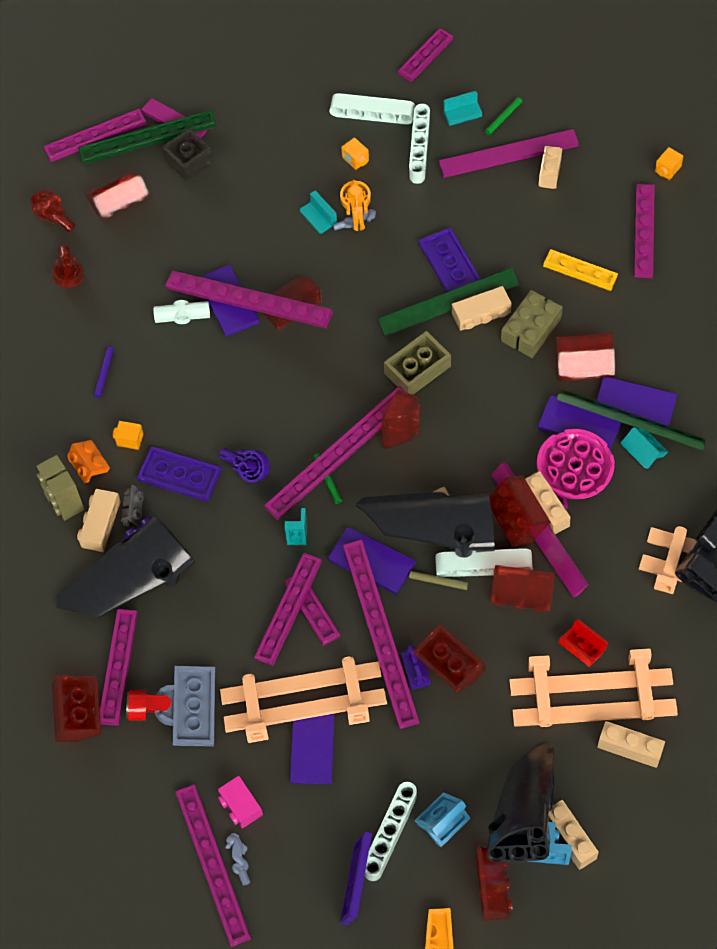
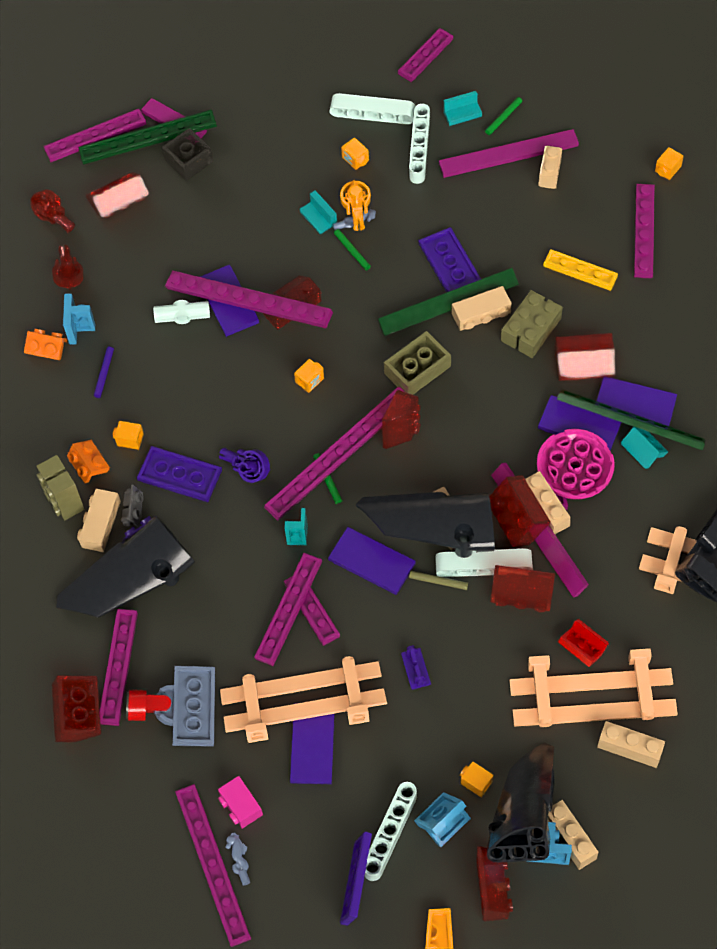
(44, 345): none -> orange bracket
(76, 318): none -> dark azure bracket
(309, 375): none -> light orange brick
(362, 261): none -> green piece
(381, 635): magenta plate -> none
(450, 659): clear red slope -> none
(476, 779): none -> light orange brick

